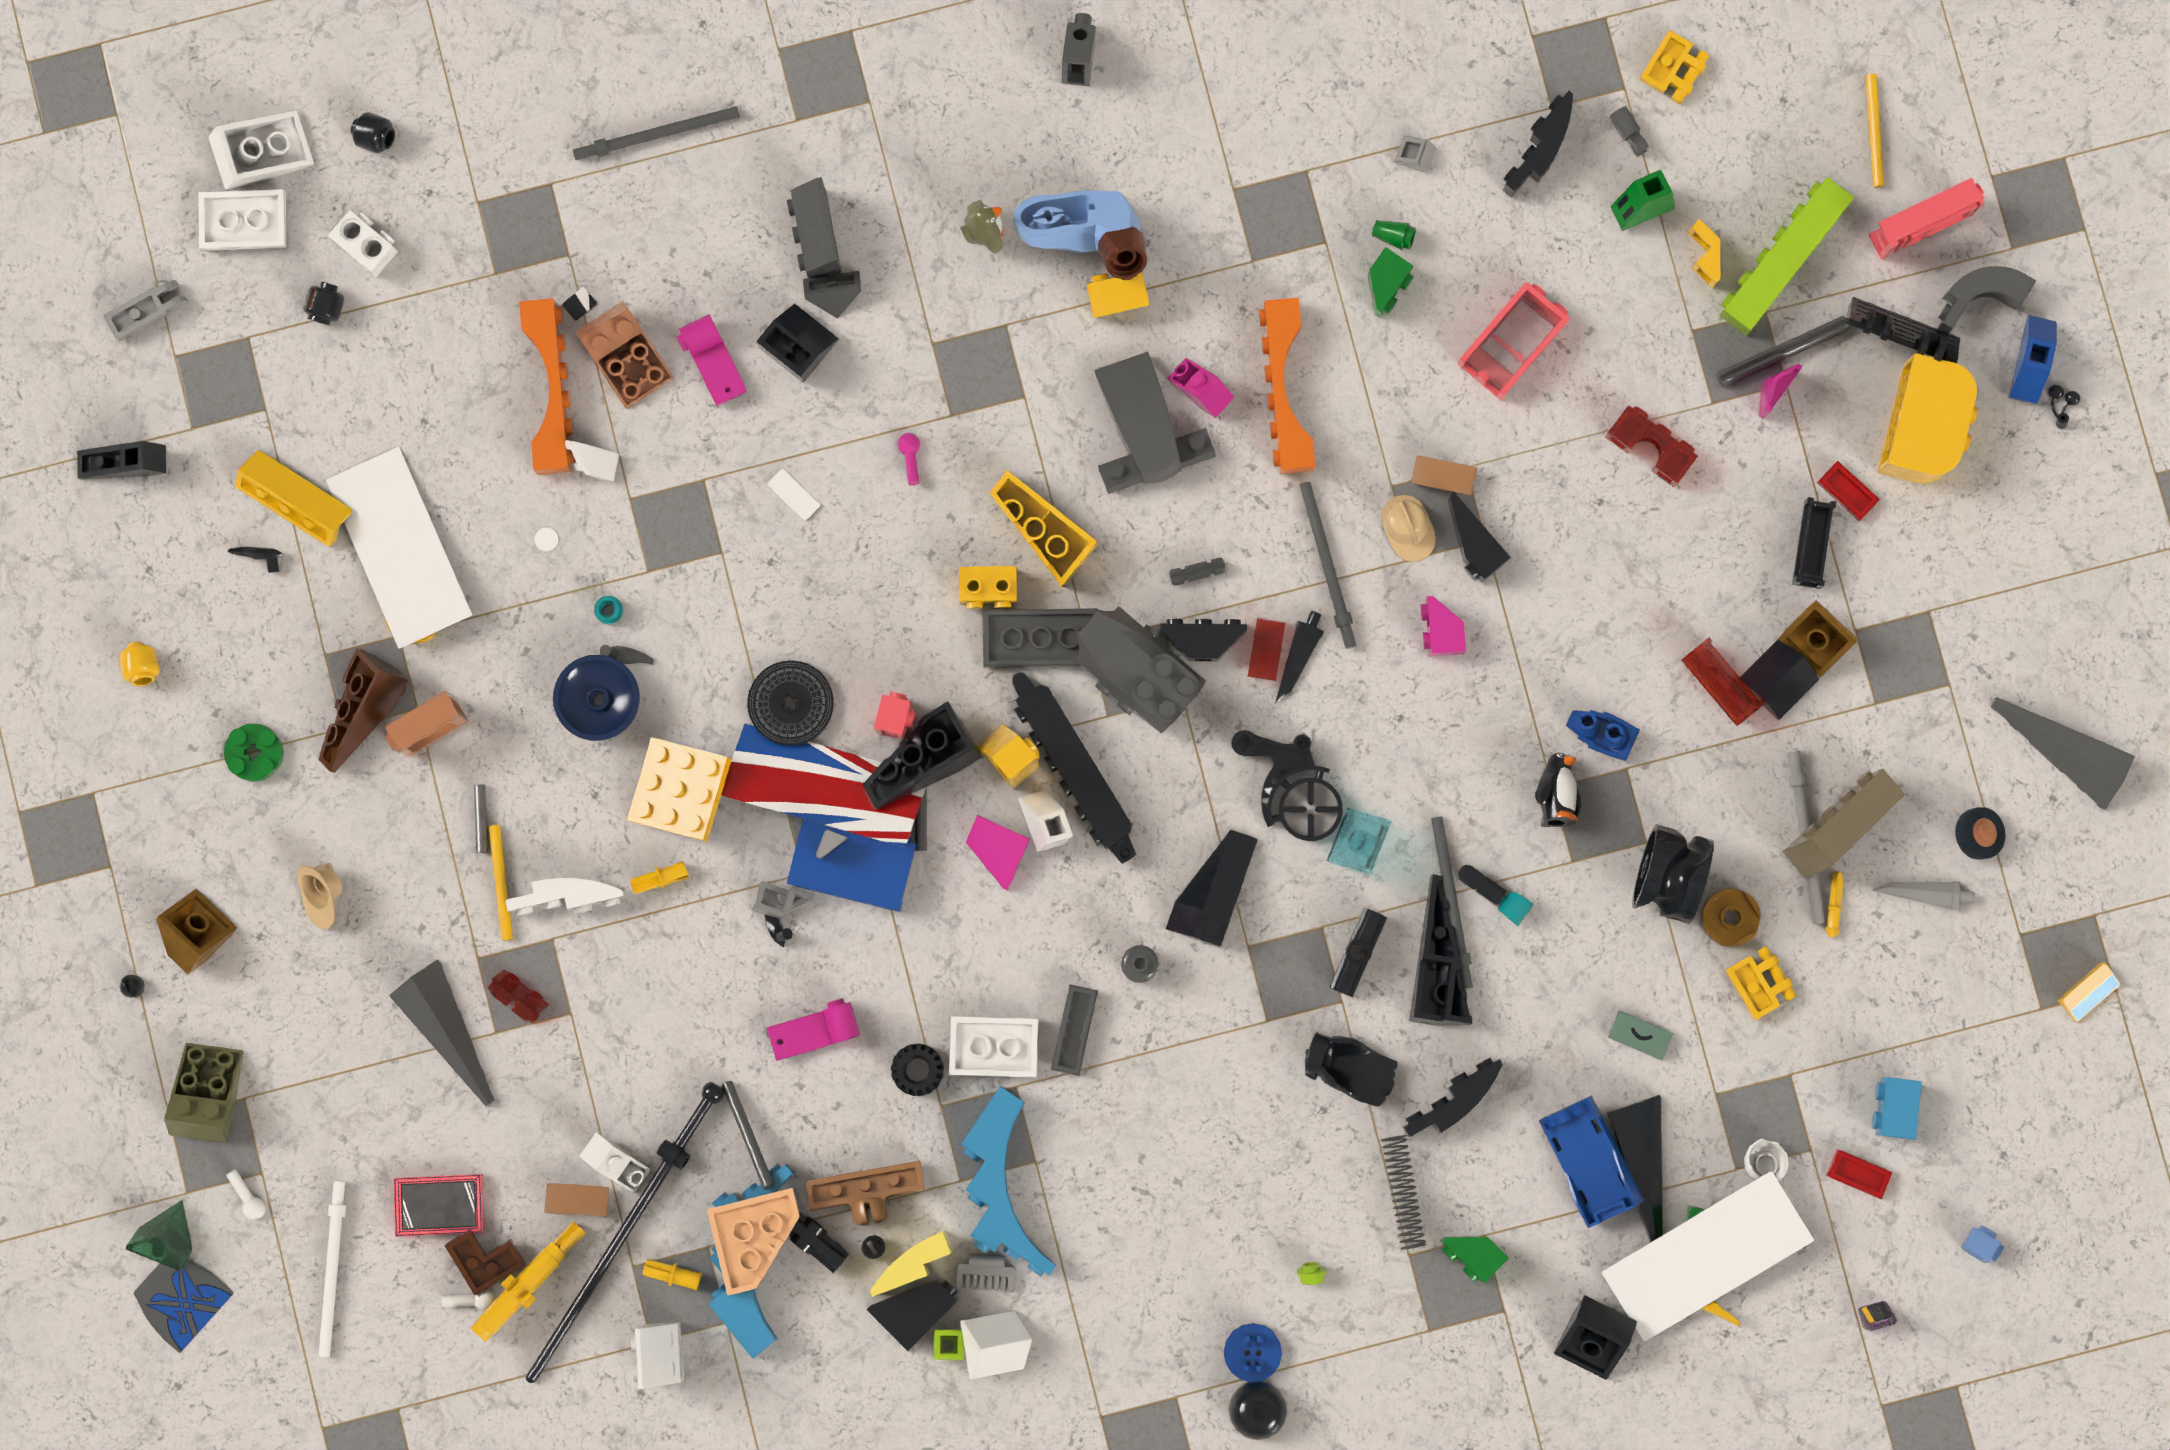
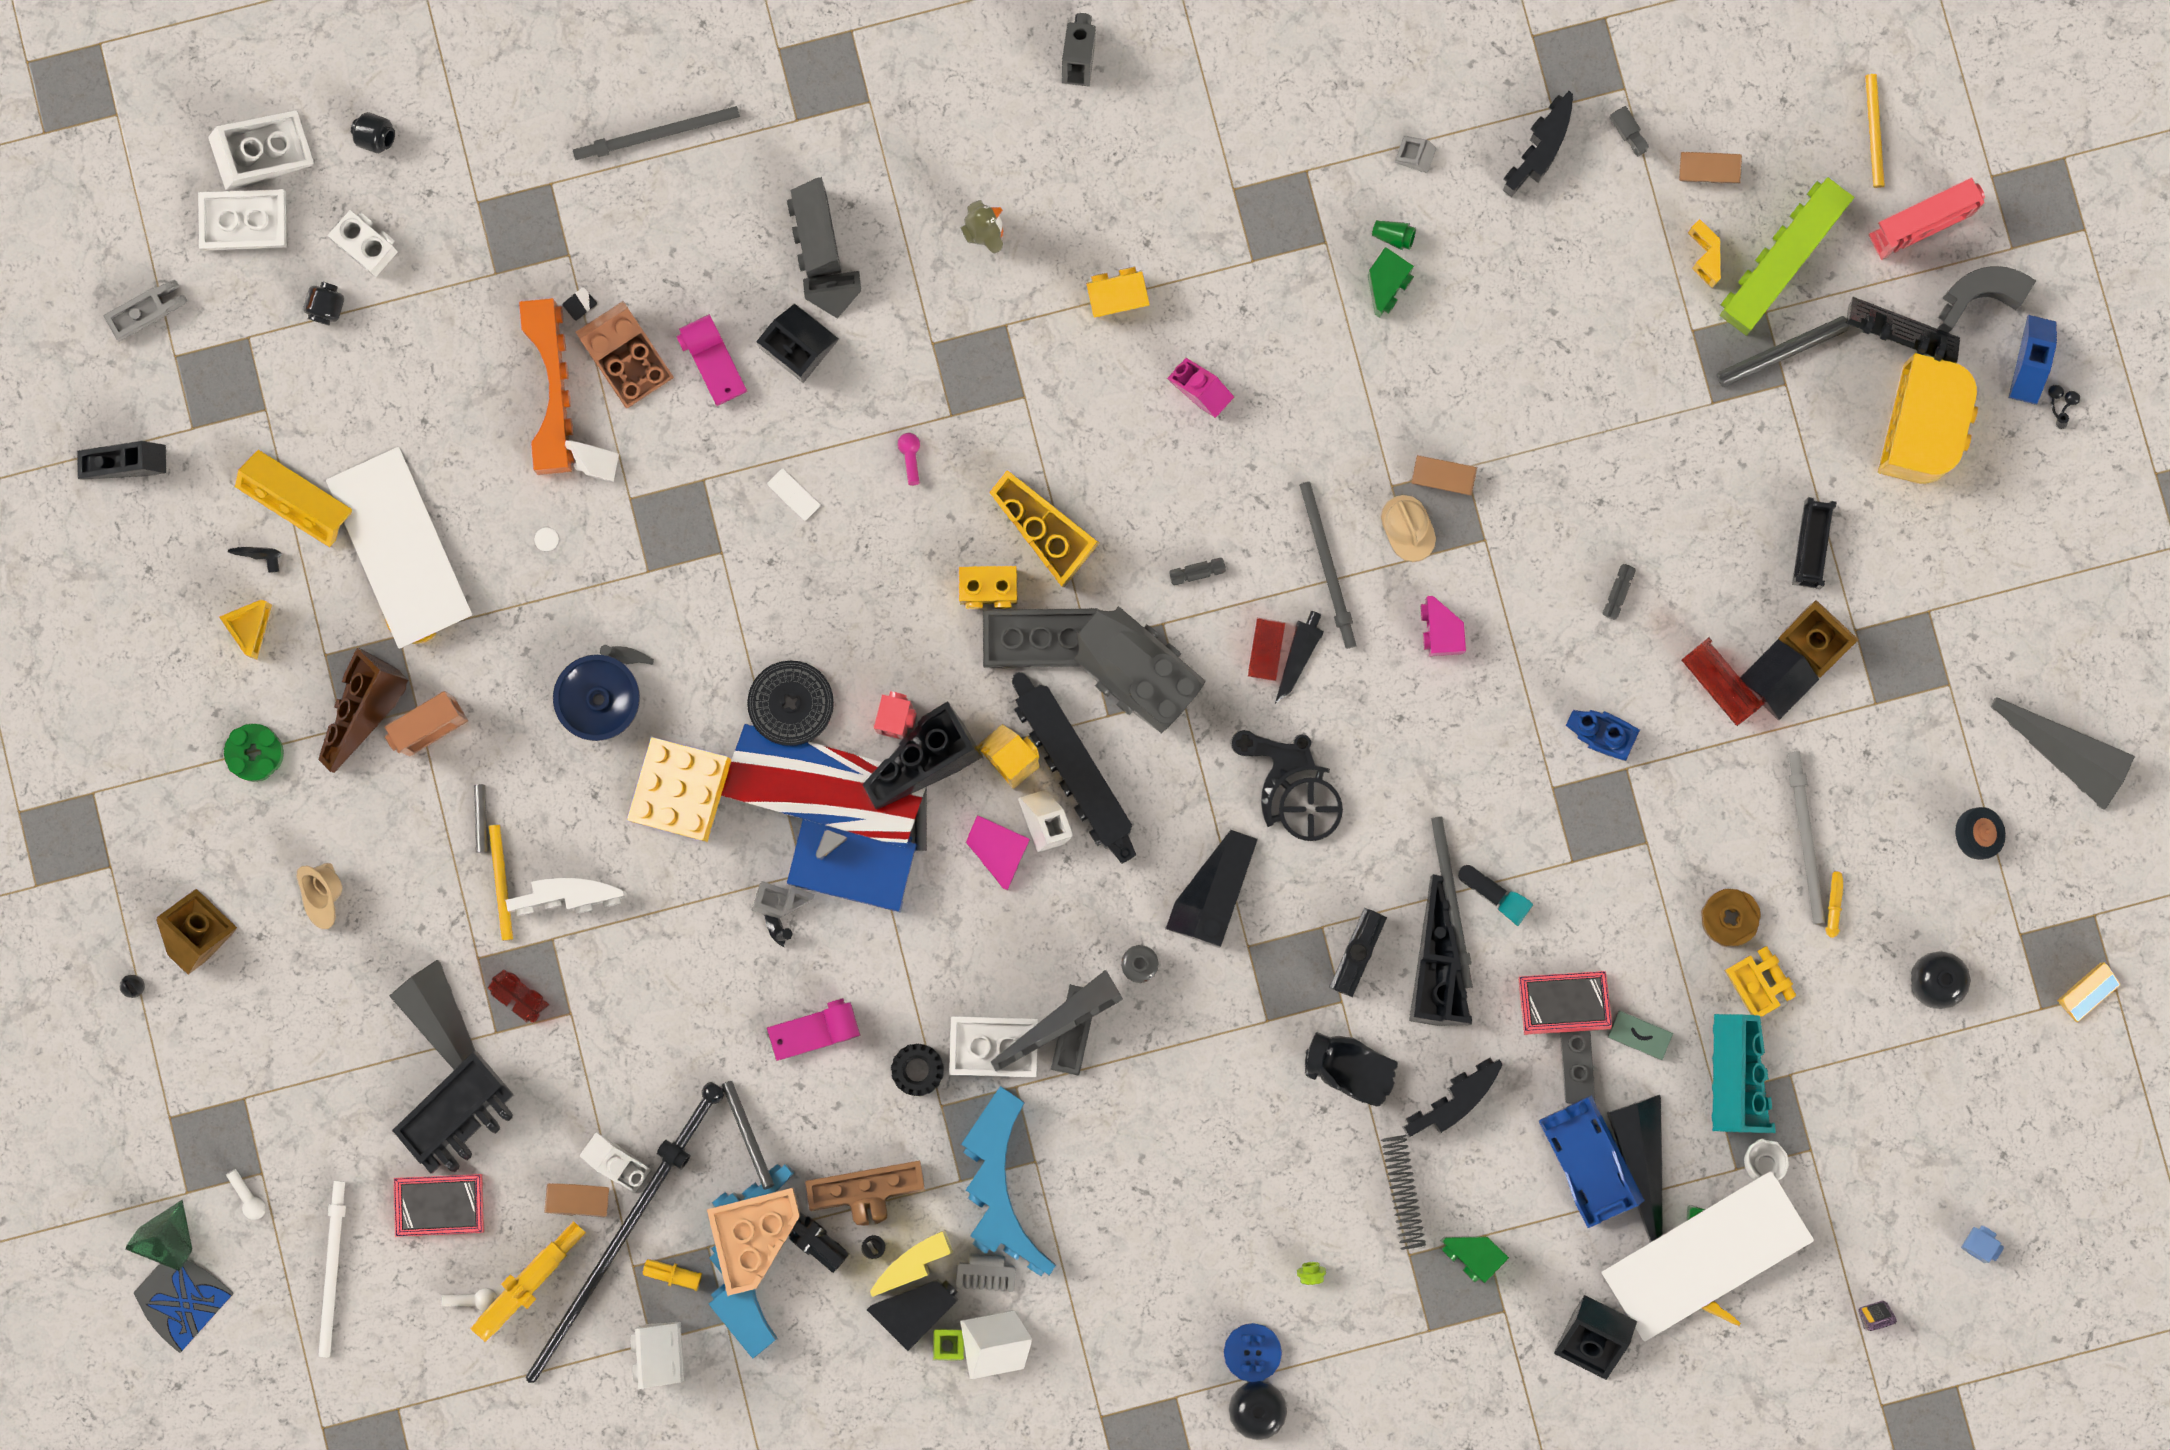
(139, 664): yellow head -> none
(204, 1093): olive slope -> none
(248, 626): none -> yellow slope
(449, 1114): none -> black hinge
(483, 1268): reddish brown plate -> none
(600, 606): teal plate -> none
(660, 877): yellow axle -> none
(1083, 1005): none -> dark grey wedge
(1084, 224): light blue piece -> none
(1145, 427): dark grey slope -> none
(1203, 639): black slope -> none
(1294, 444): orange arch -> none
(1358, 841): clear light blue slope -> none
(1477, 546): black slope -> none
(1514, 340): clear door -> none
(1558, 792): black animal -> none
(1565, 1002): none -> tile
(1577, 1065): none -> dark grey plate
(1619, 591): none -> dark grey axle
(1643, 200): green slope -> none
(1666, 62): yellow plate -> none
(1673, 873): black piece -> none
(1674, 456): clear red arch -> none
(1710, 167): none -> medium nougat slope
(1739, 1076): none -> teal wedge
(1774, 387): dark pink slope -> none
(1844, 823): dark tan wedge -> none
(1848, 491): red tile -> none
(1859, 1174): red tile -> none
(1897, 1108): dark azure brick -> none
(1937, 893): light grey bar -> none
(1940, 980): none -> black cylinder

